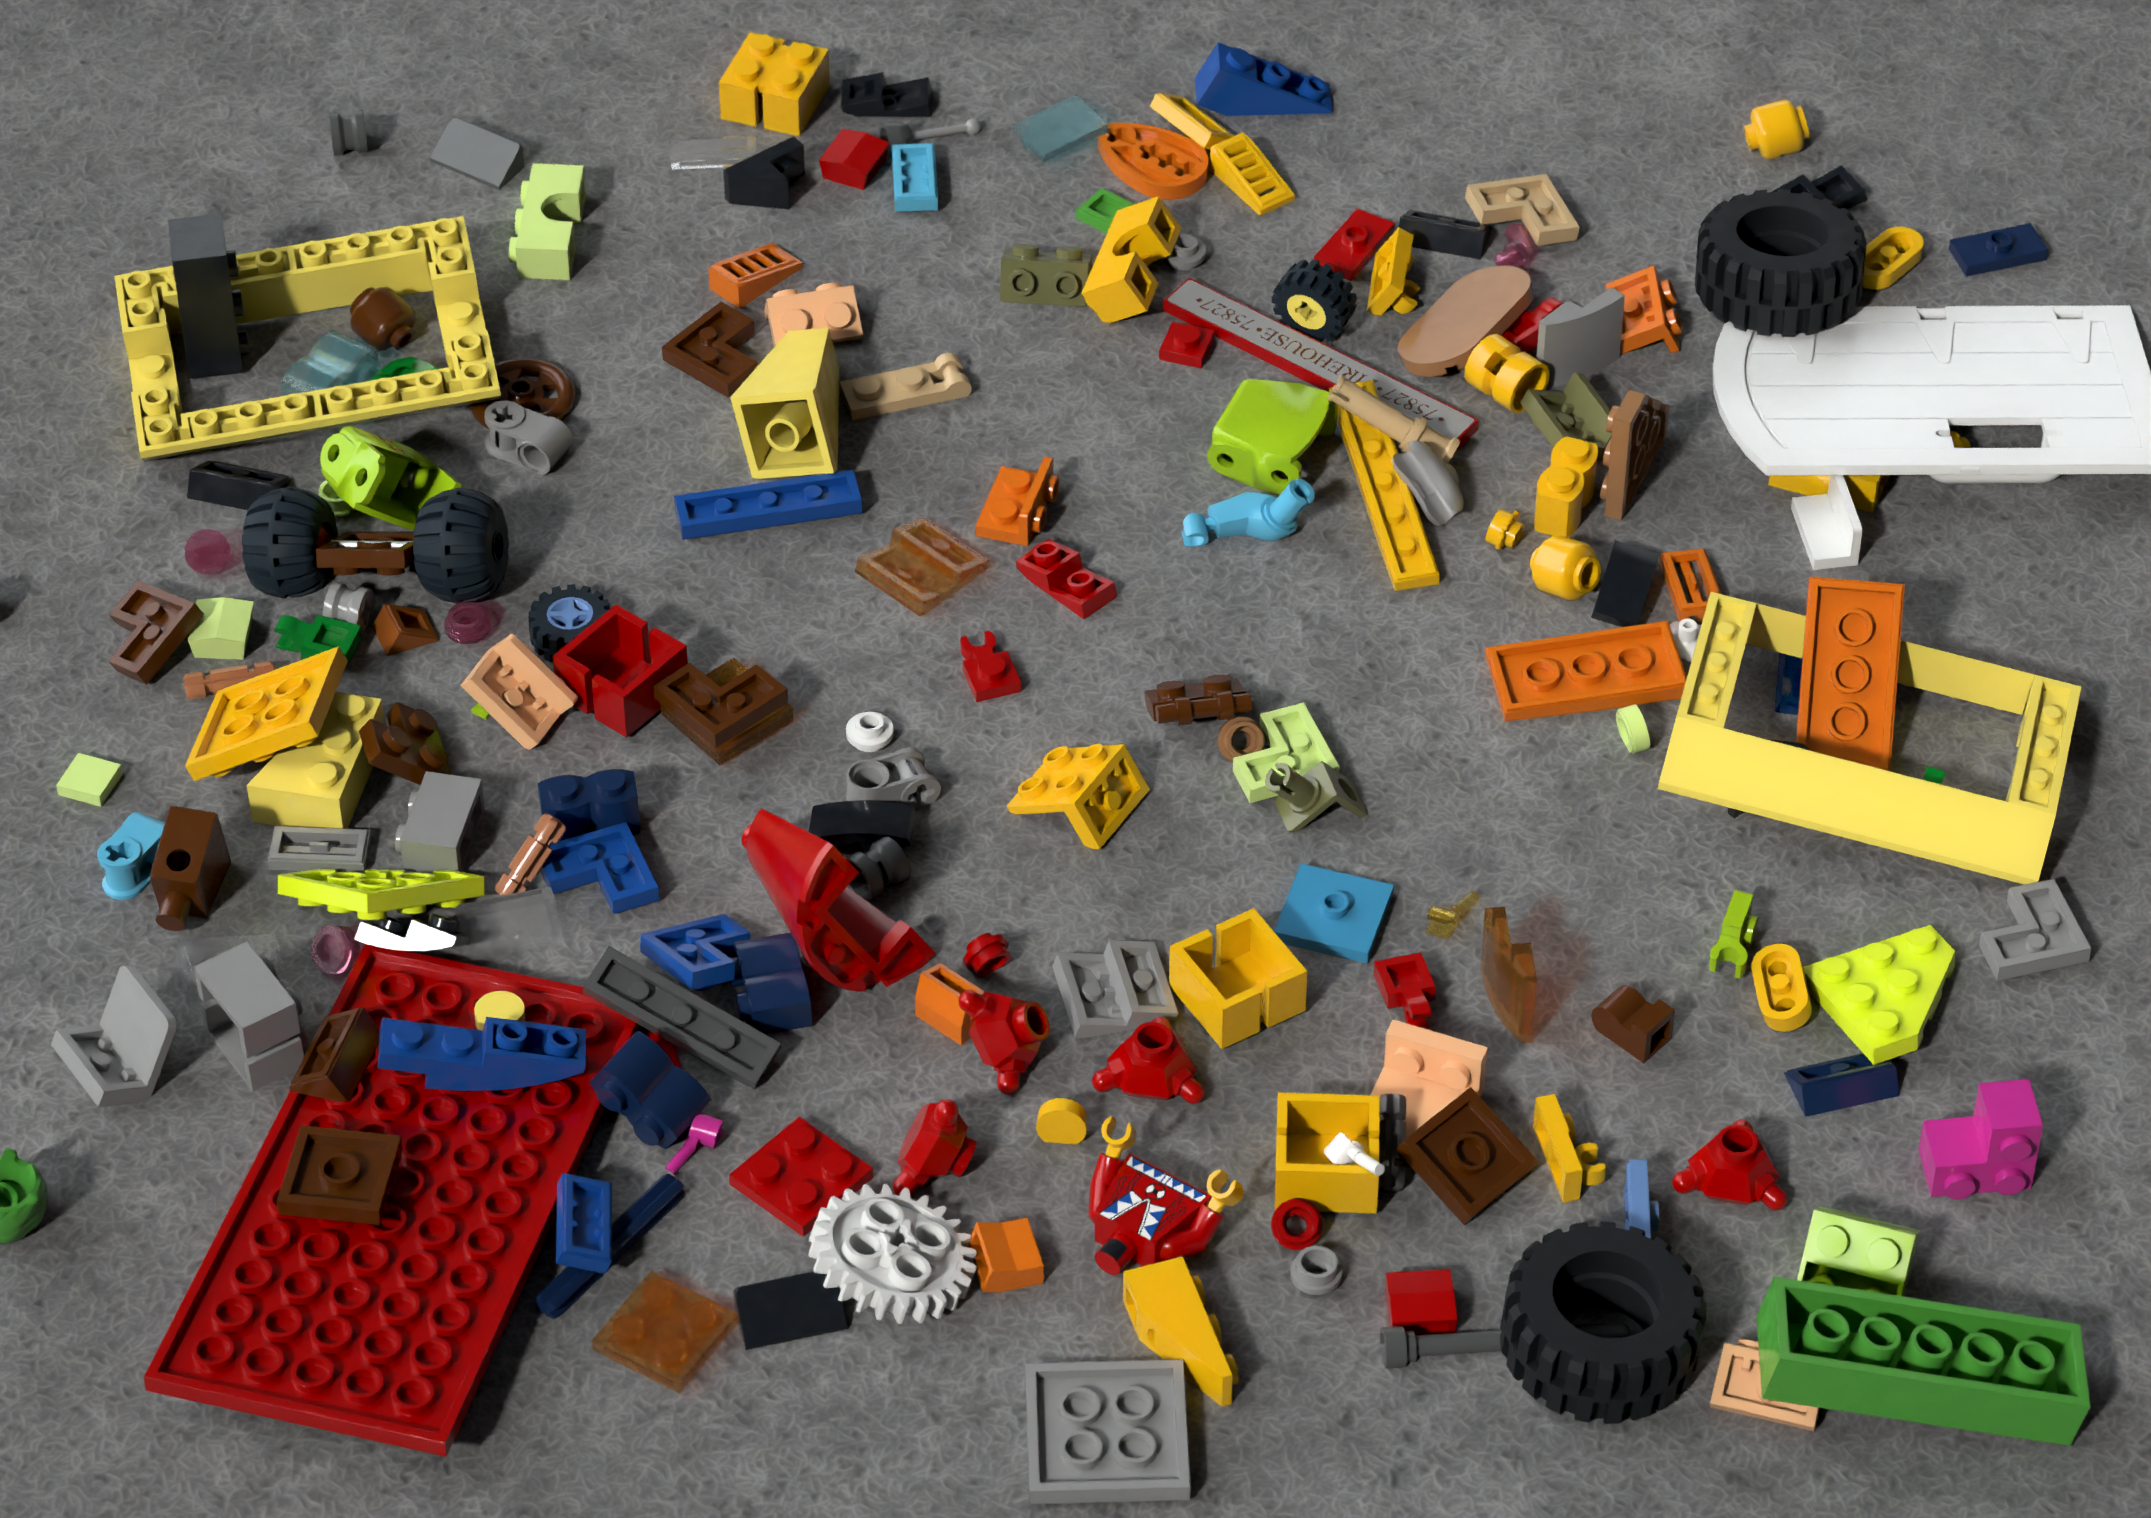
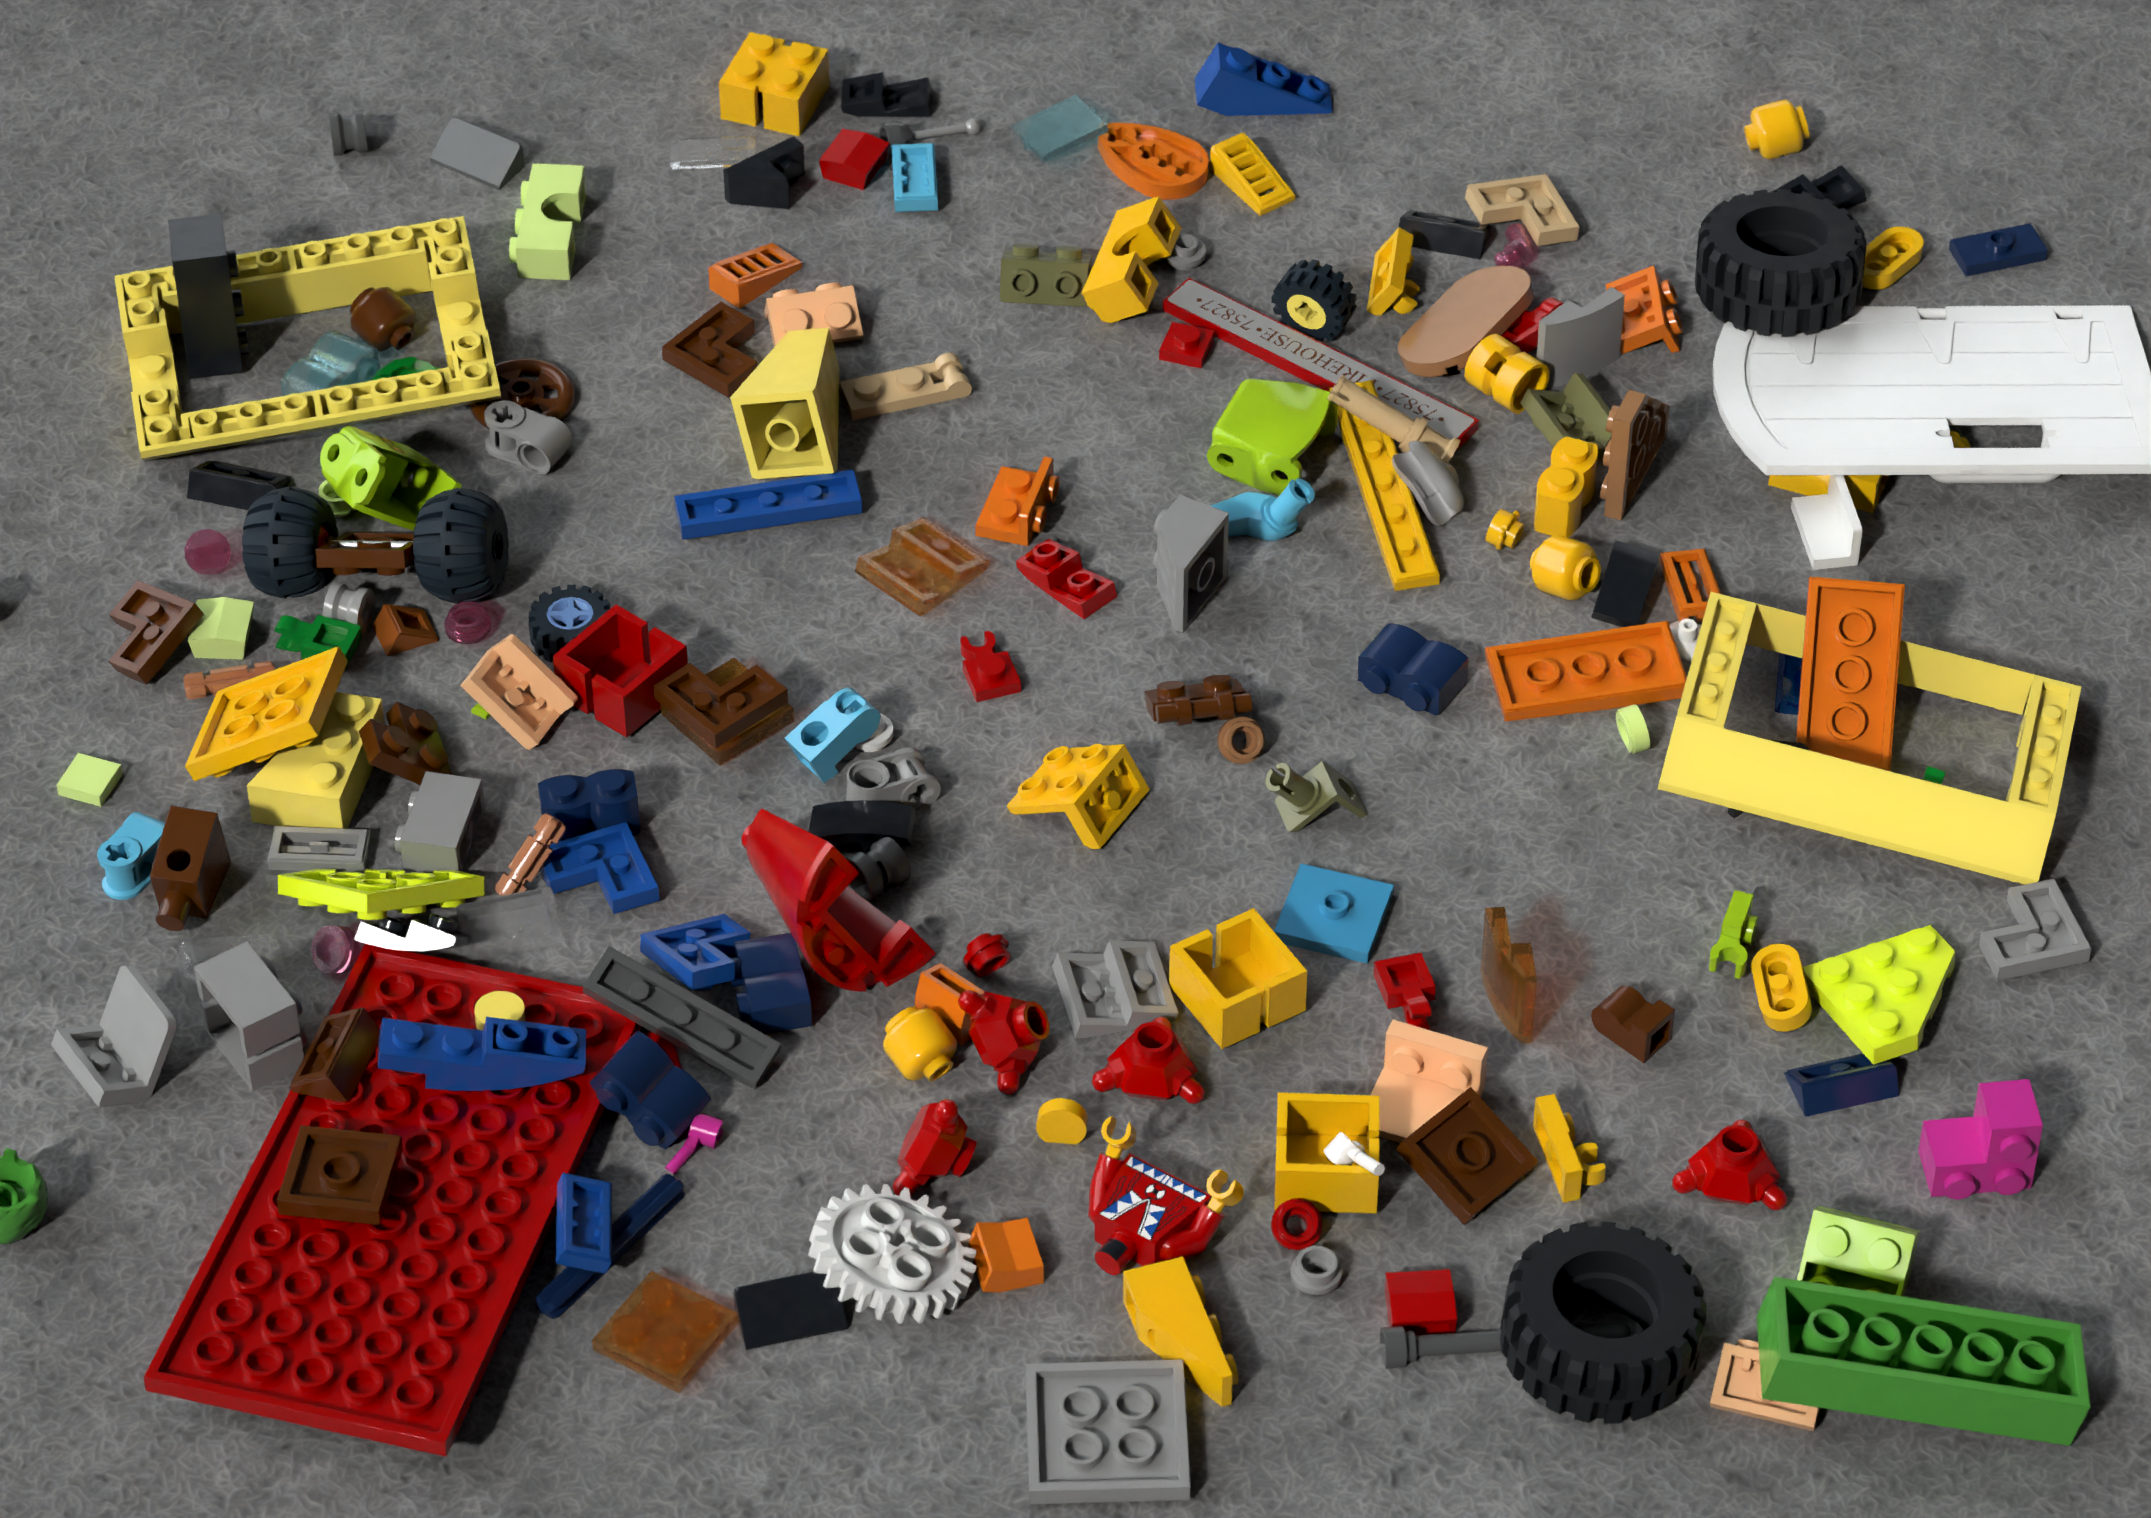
(799, 1175): red plate -> none
(833, 732): none -> medium azure leg
(920, 1044): none -> yellow head
(1101, 209): bright green tile -> none
(1190, 119): yellow tile -> none
(1190, 557): none -> light grey slope
(1292, 741): yellowish green plate -> none
(1355, 243): red plate -> none
(1391, 1133): dark grey axle -> none
(1413, 668): none -> dark blue brick
(1444, 921): clear yellow hand -> none
(1637, 1207): medium blue plate -> none

